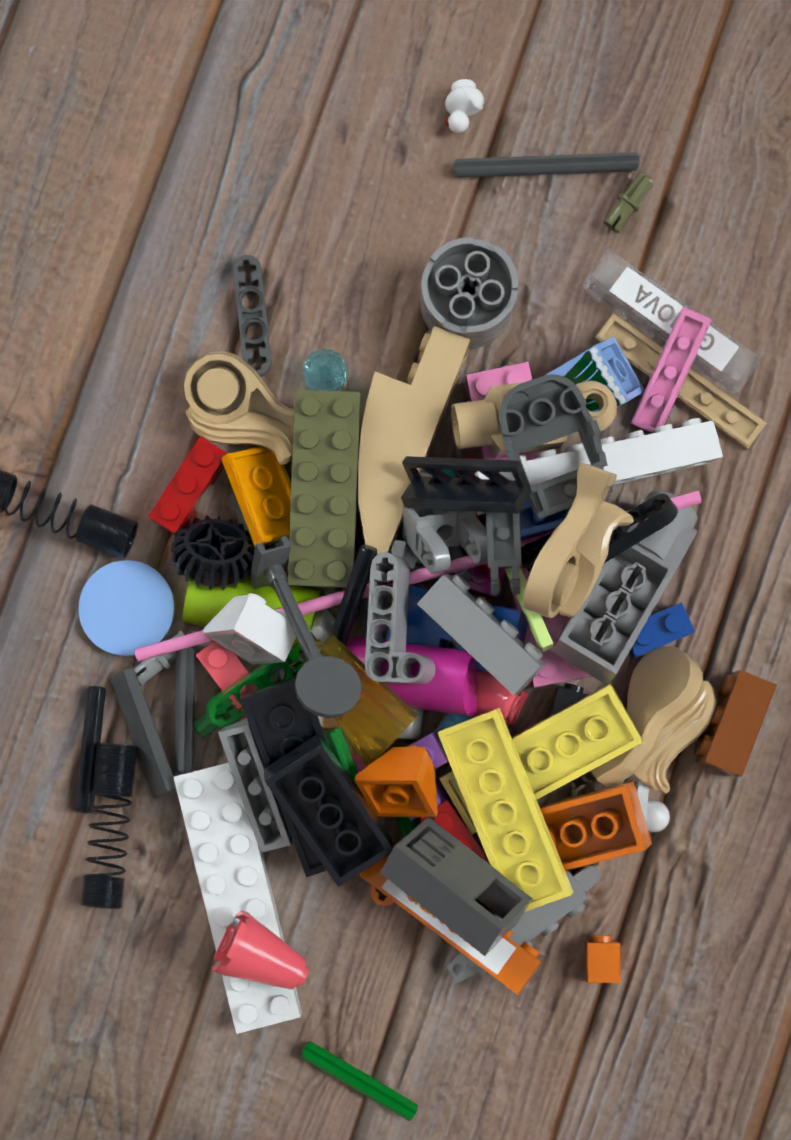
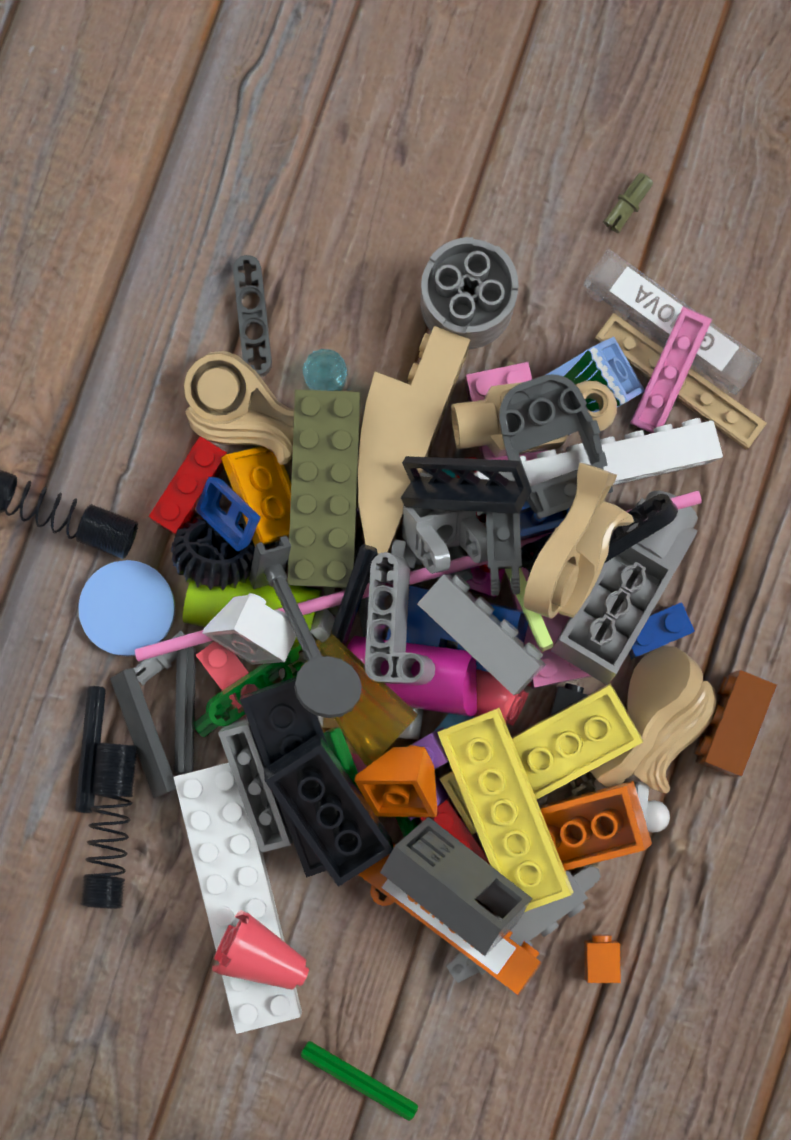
(224, 523): none -> blue piece
(462, 102): white animal -> none
(546, 164): dark grey axle -> none

